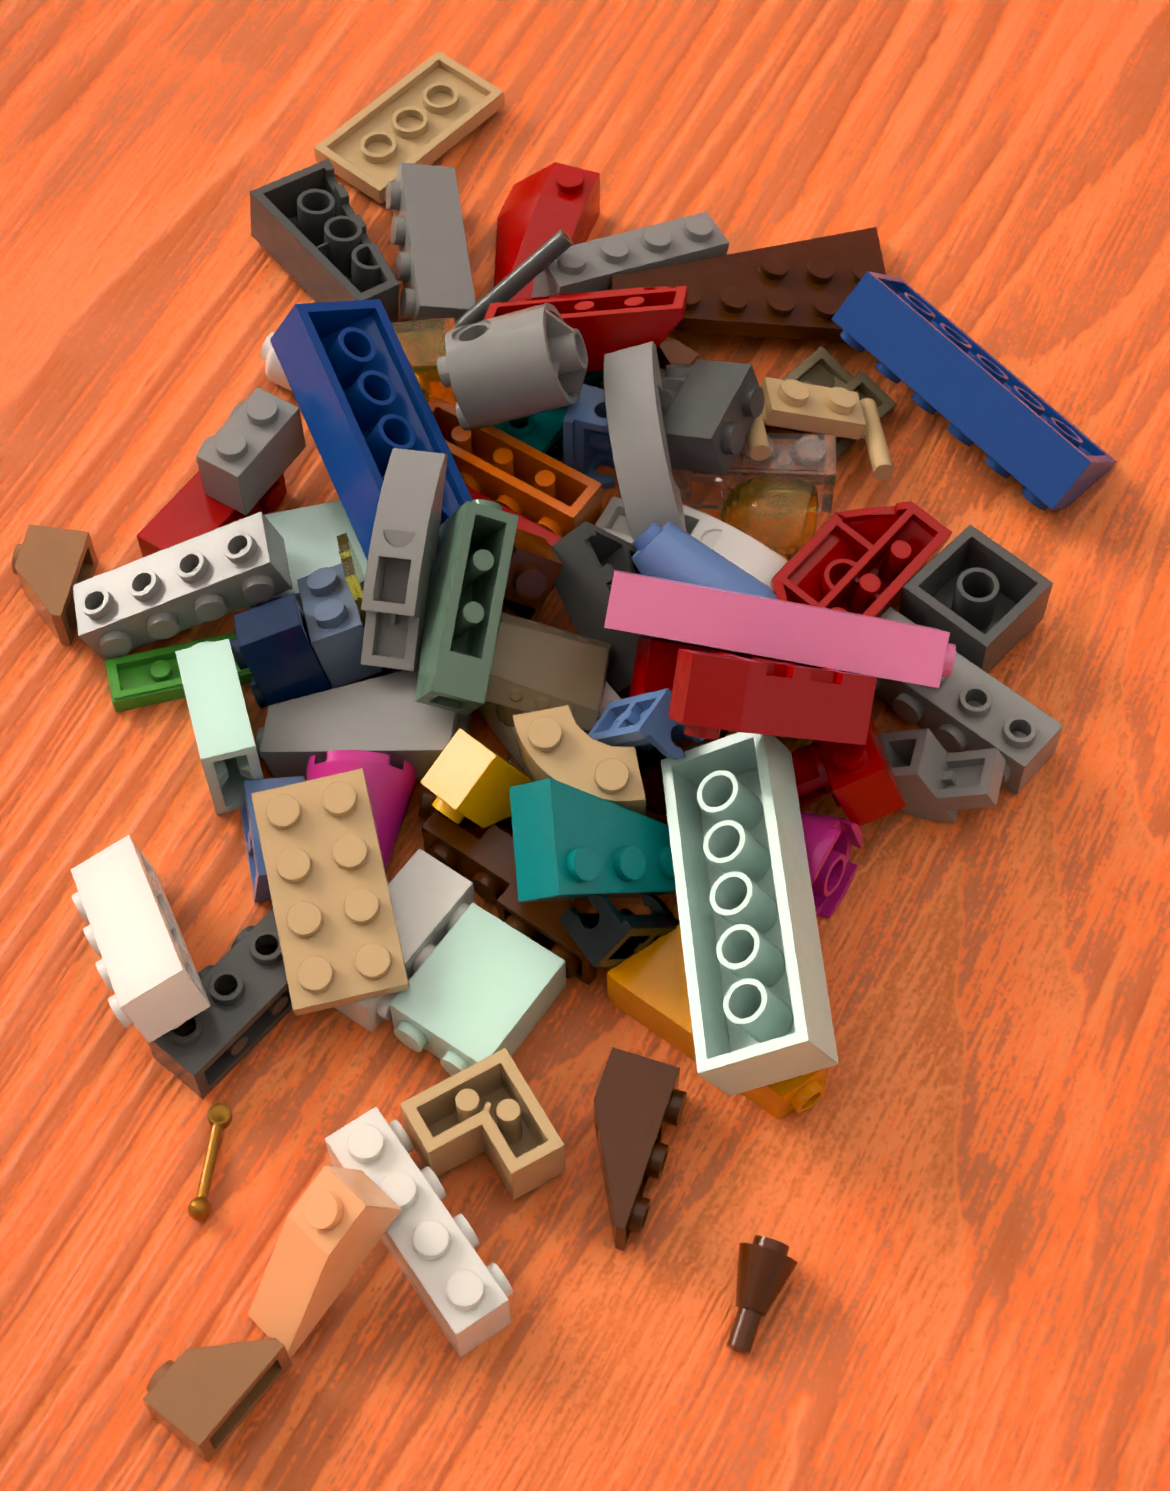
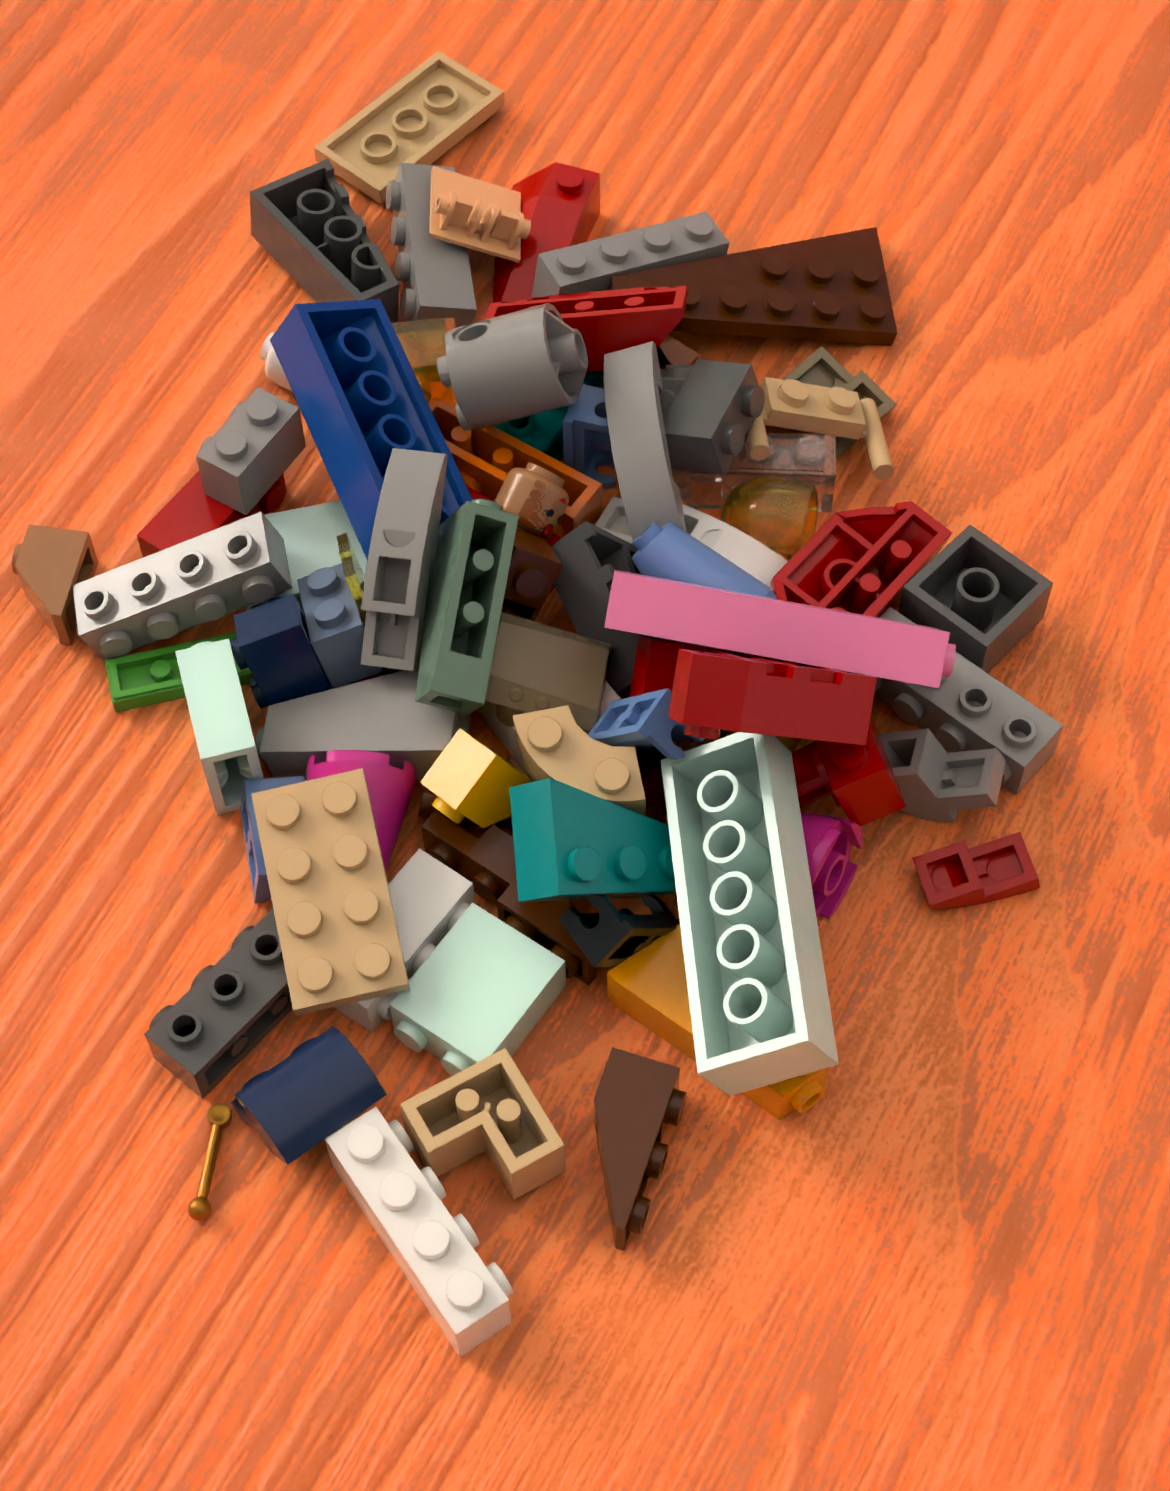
(137, 941): white brick -> none
(214, 1390): medium nougat slope -> none
(308, 1095): none -> dark blue brick
(320, 1252): light nougat slope -> none
(476, 214): none -> light nougat hinge
(518, 277): dark grey piece -> none
(535, 497): none -> medium nougat head
(760, 1277): reddish brown cone -> none
(971, 391): blue slope -> none
(976, 875): none -> red slope

